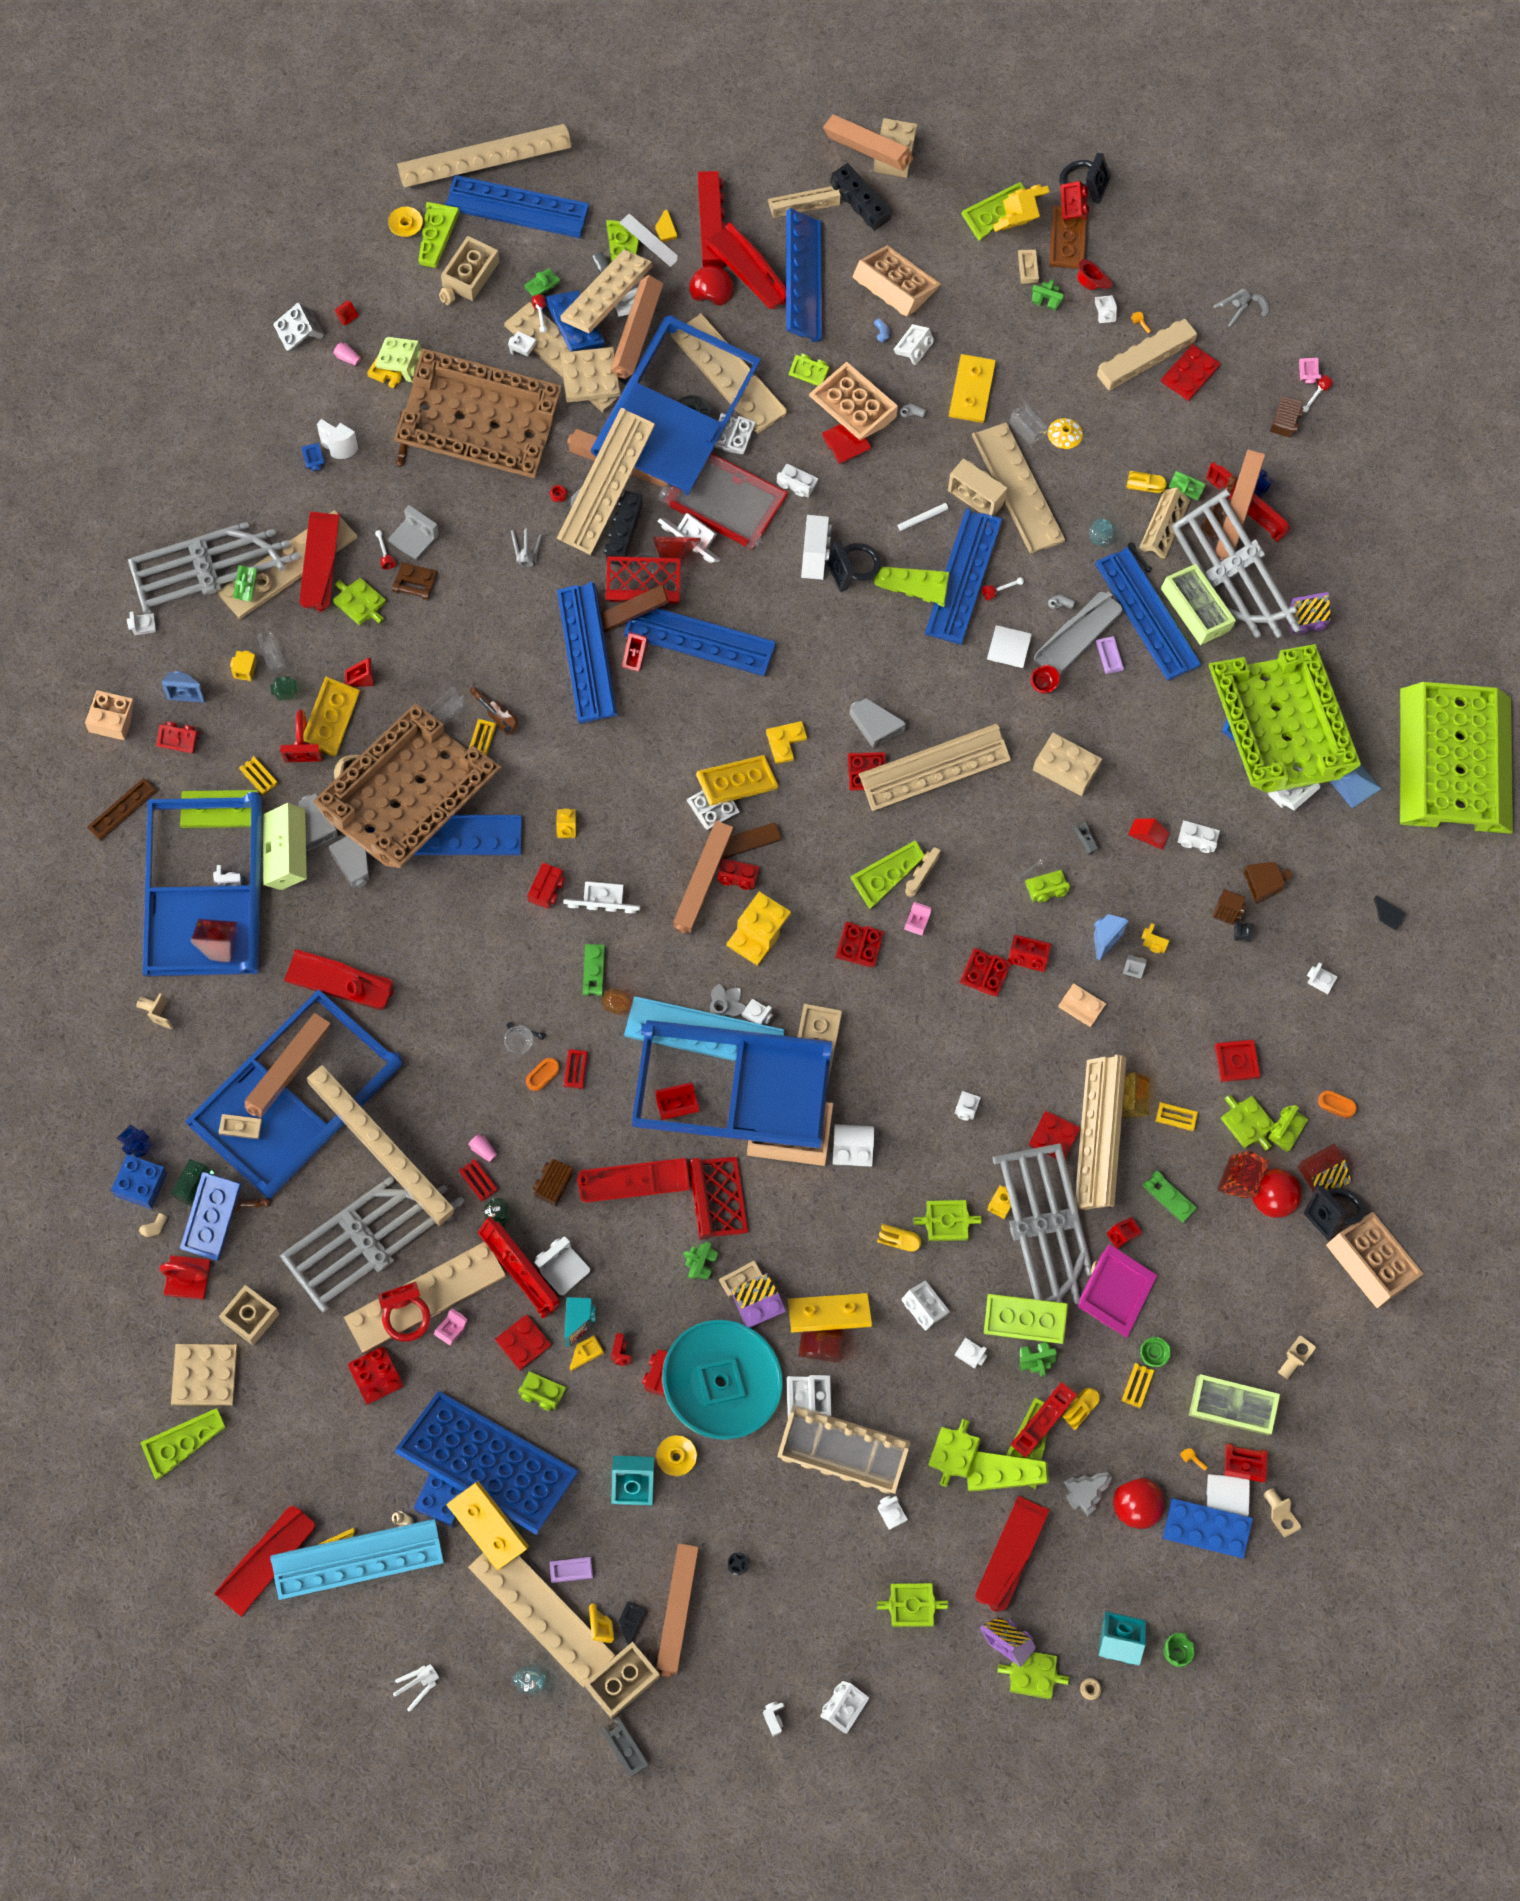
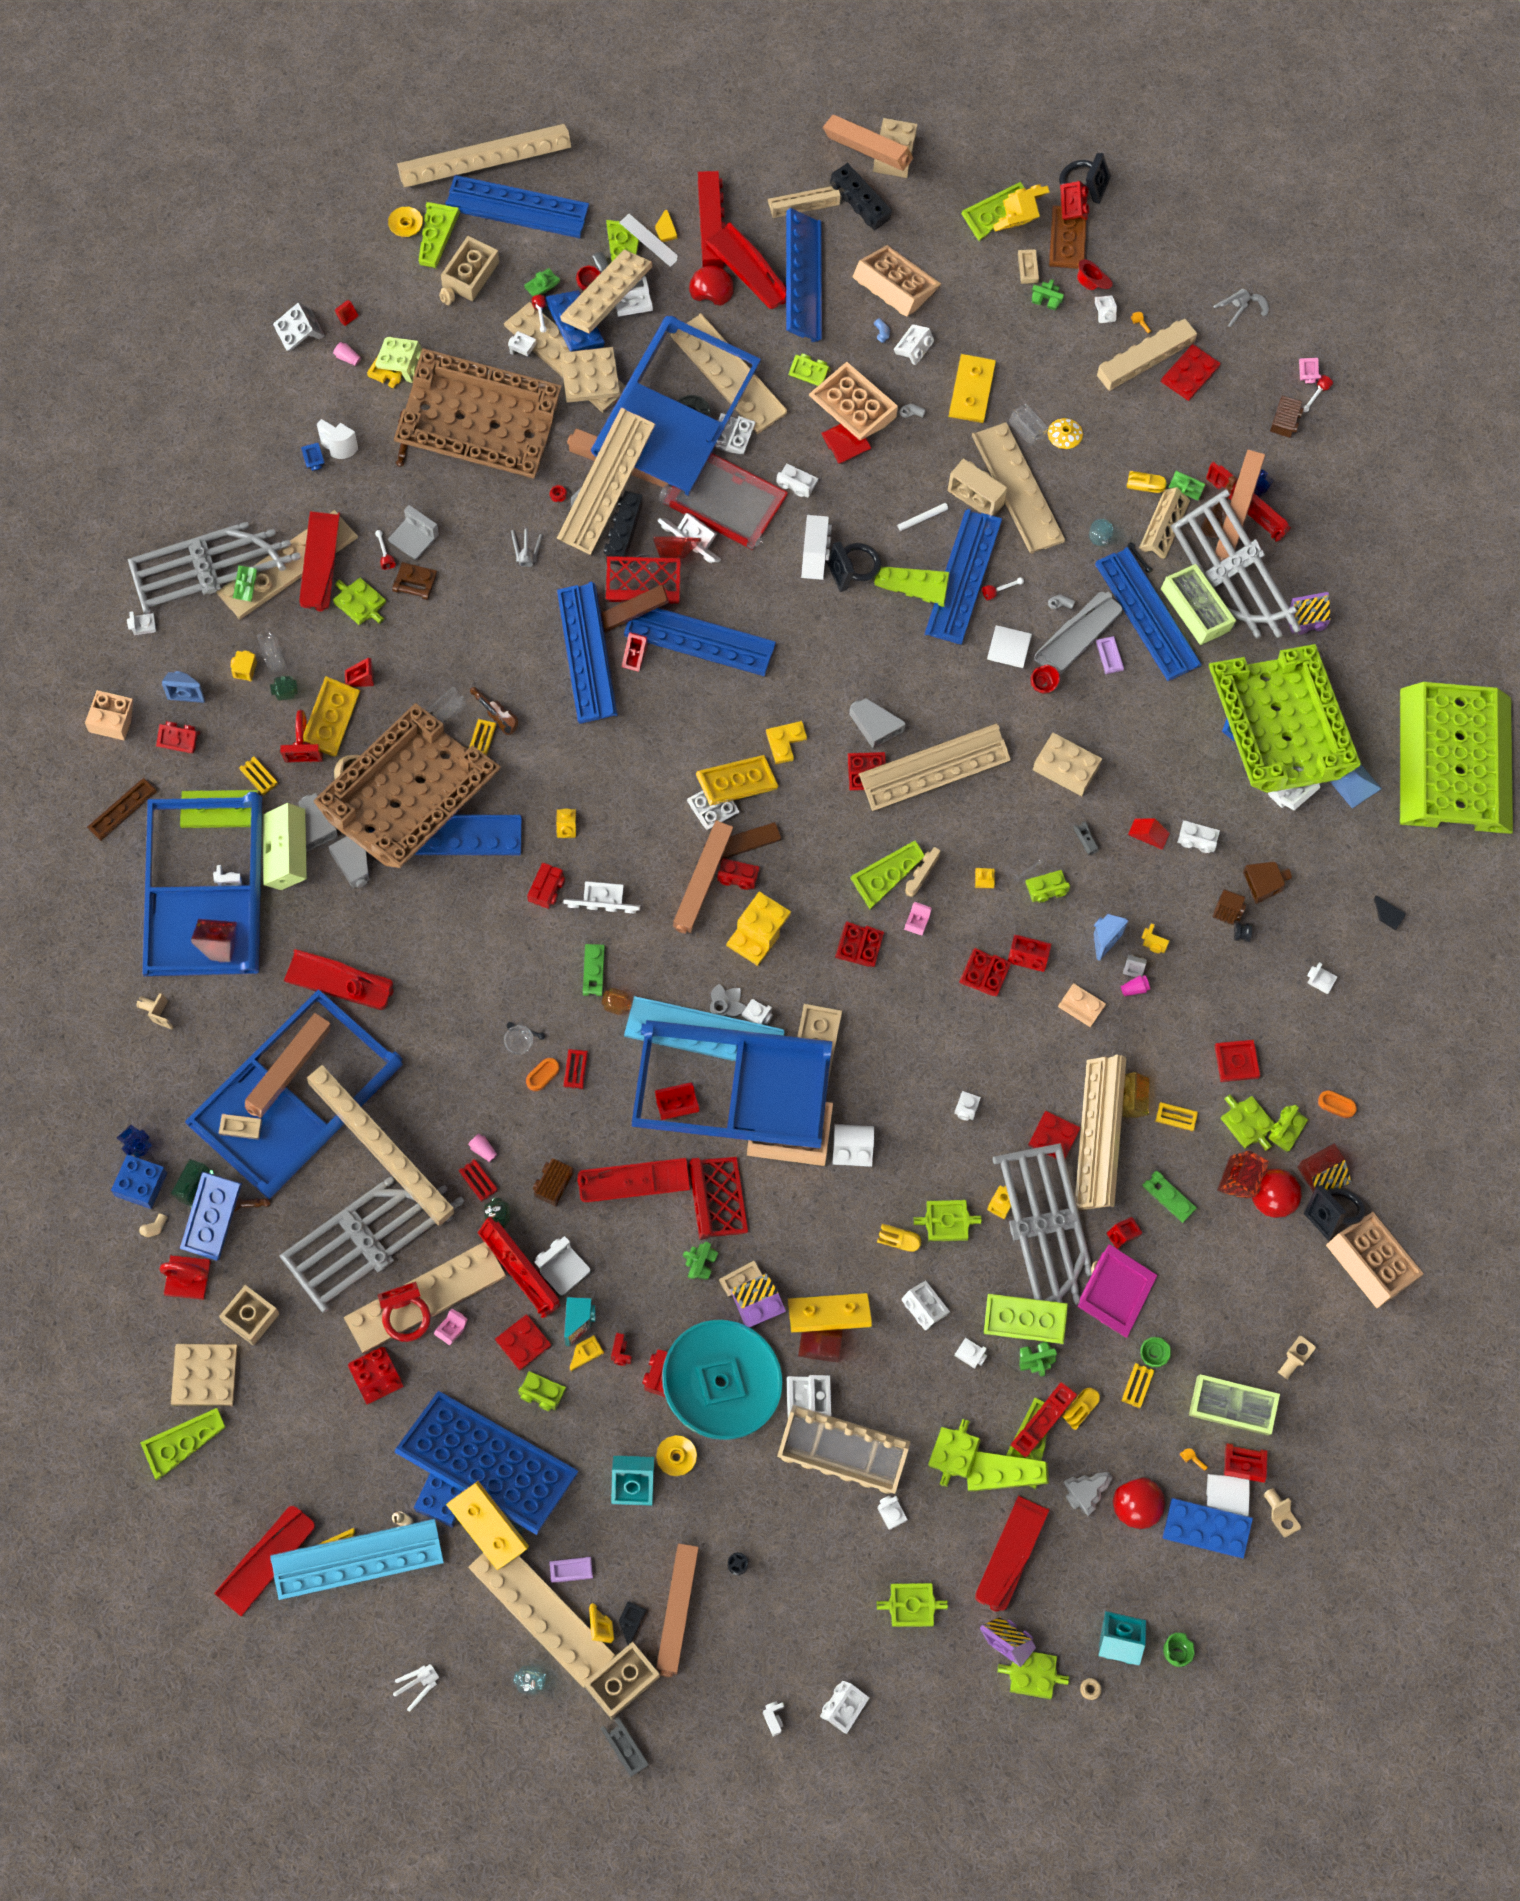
(586, 276): none -> red hair
(636, 327): nougat brick -> none
(984, 878): none -> yellow tile
(1136, 986): none -> dark pink cone

